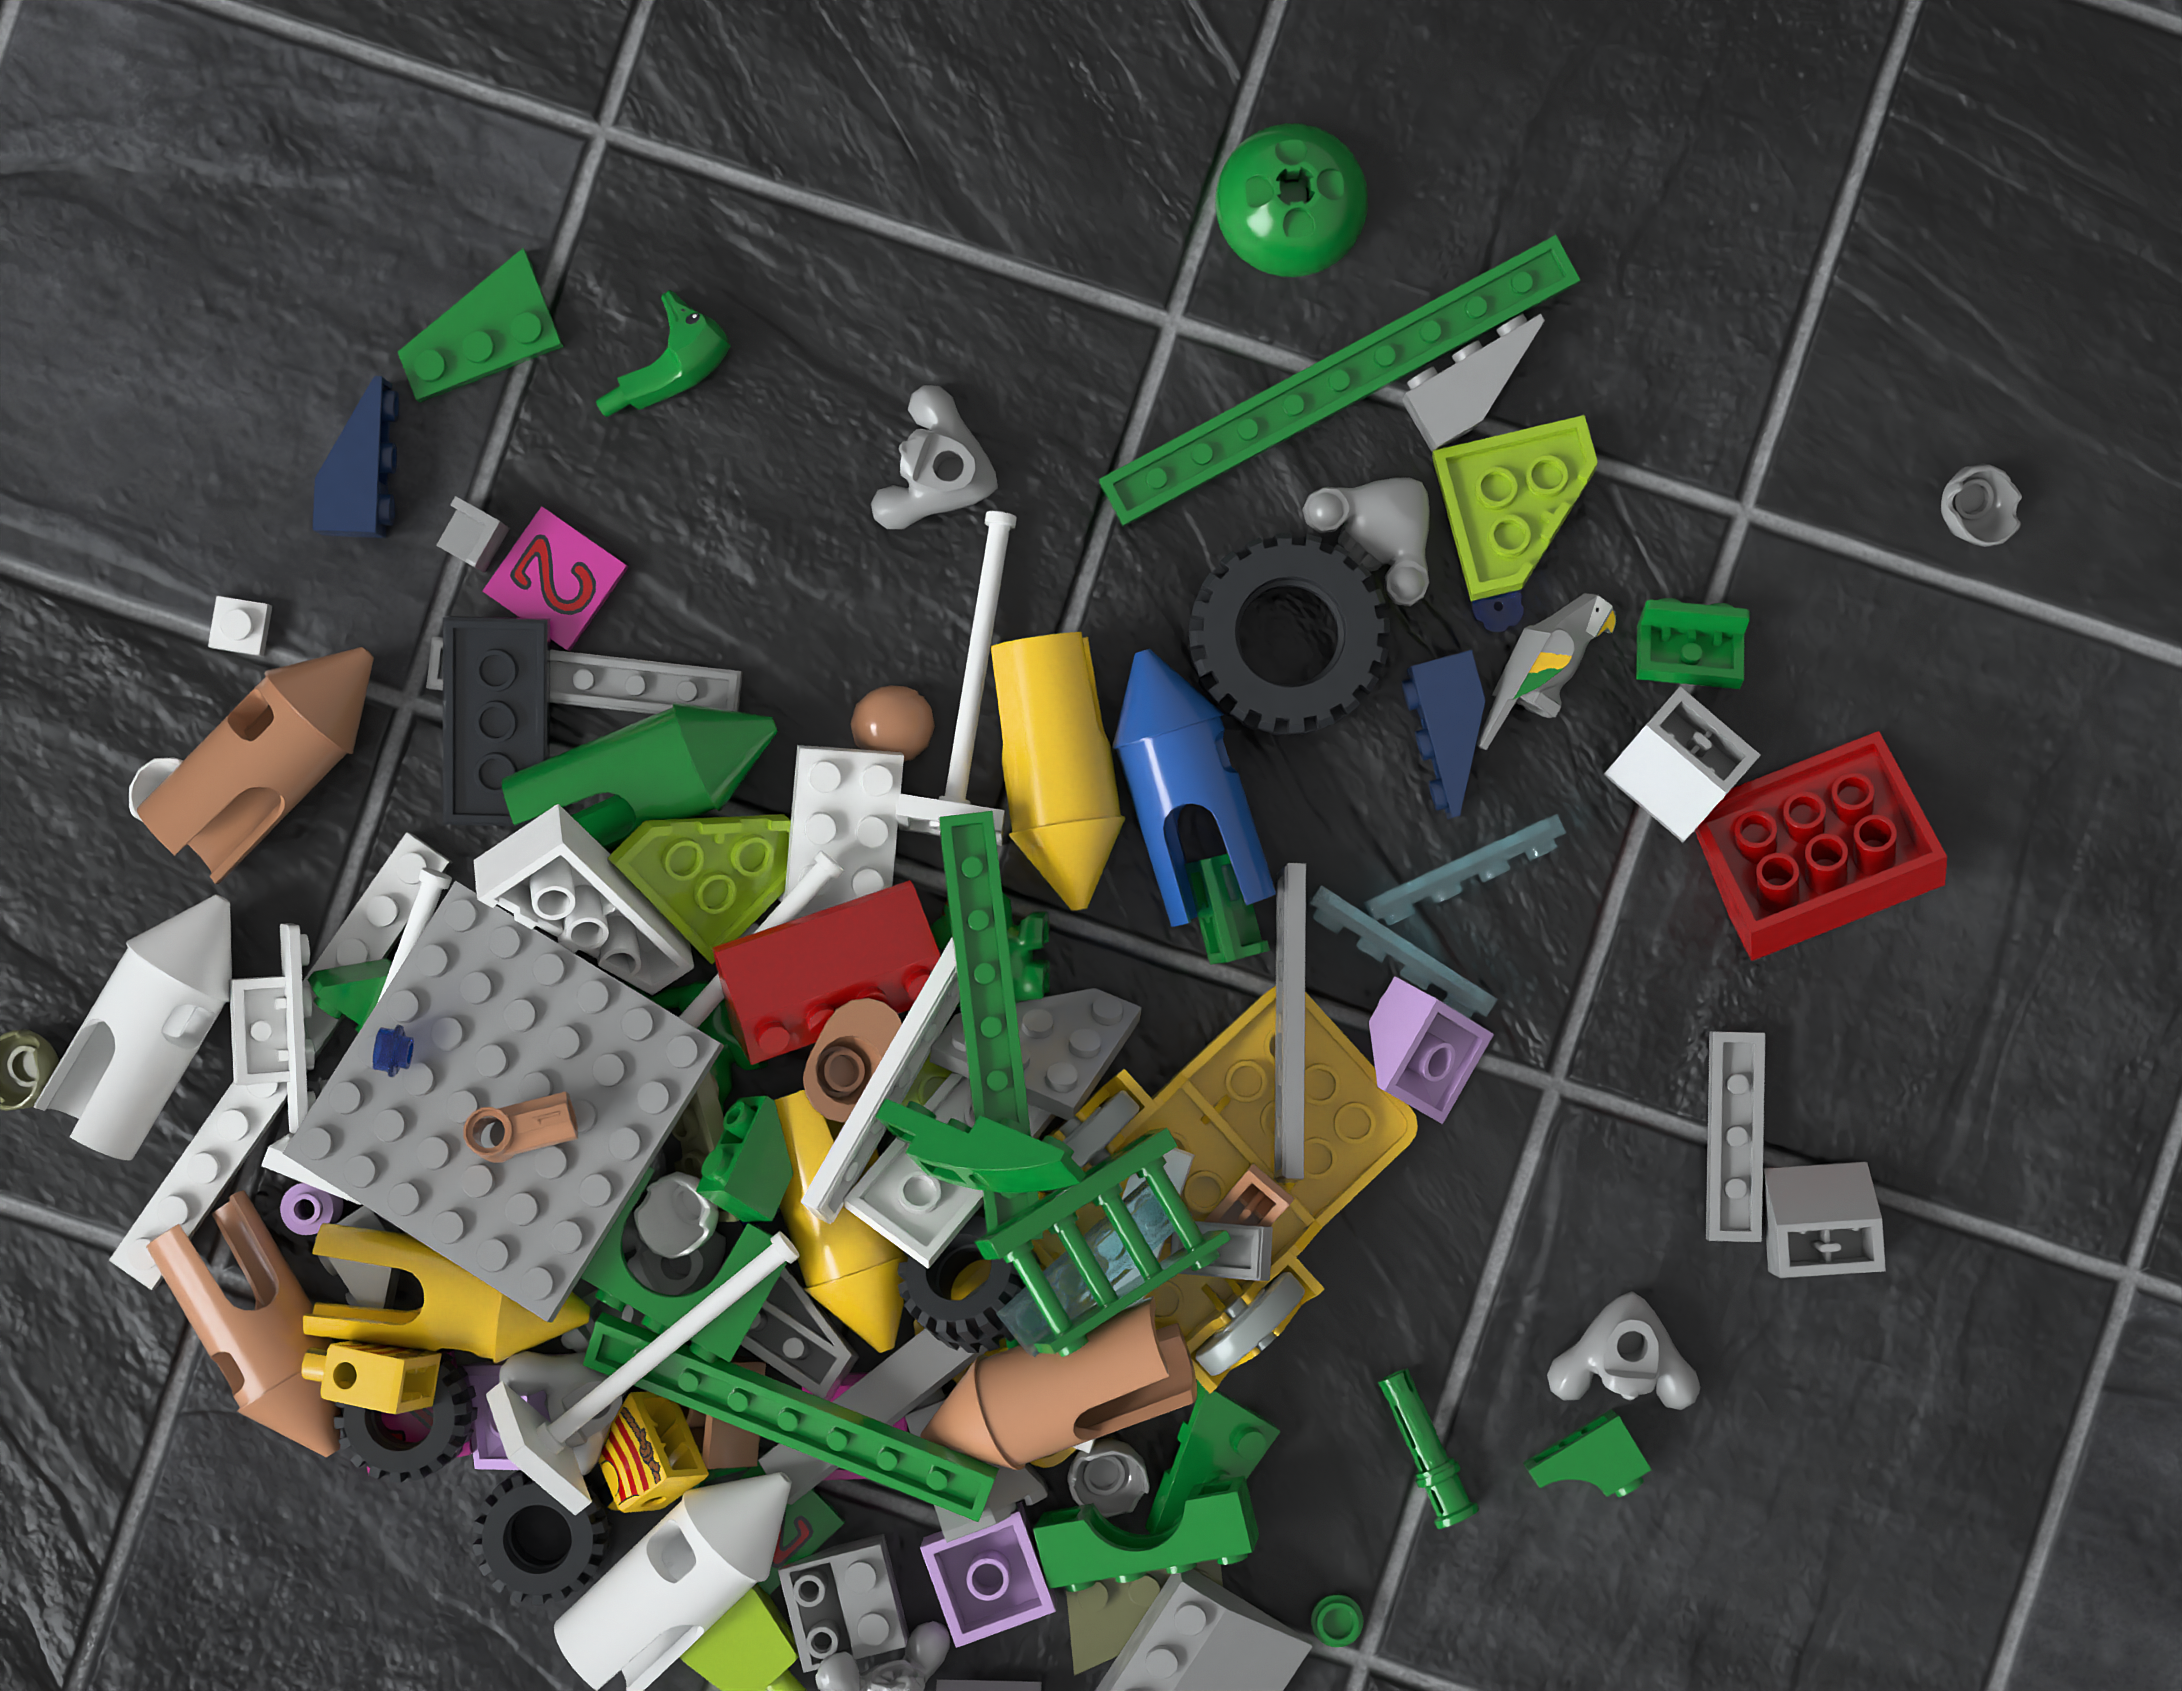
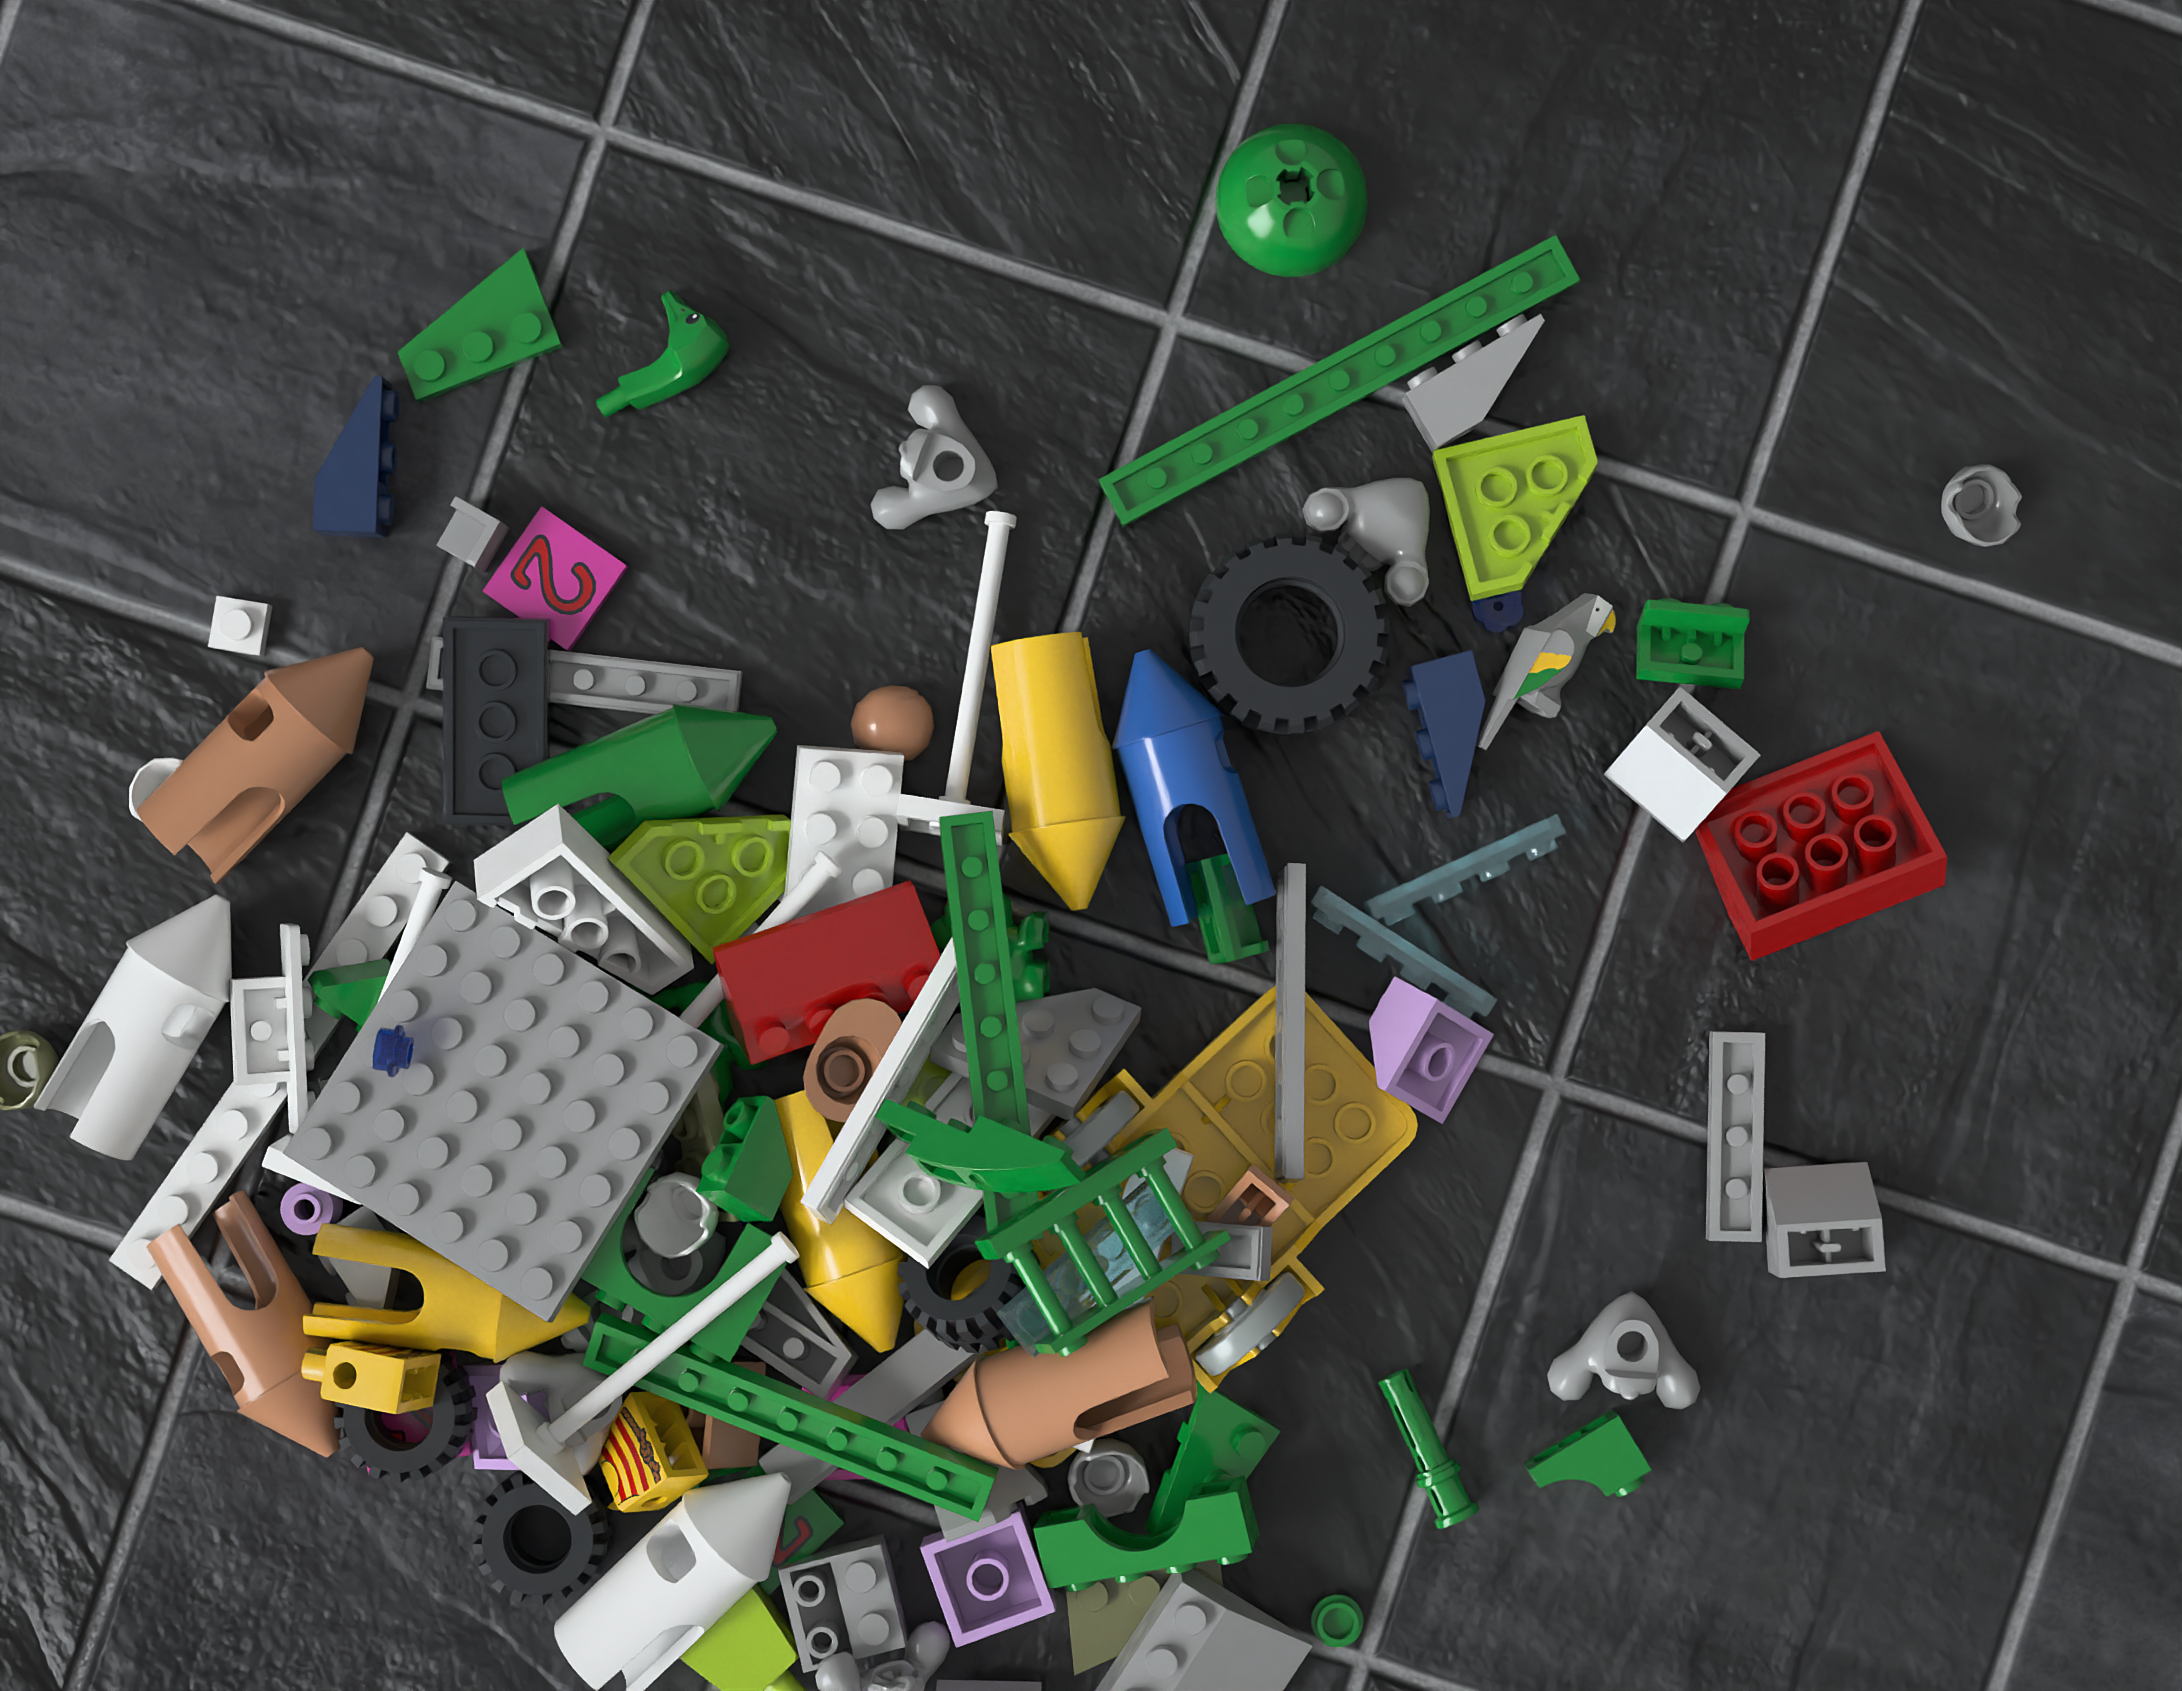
(526, 1126): nougat piece -> none

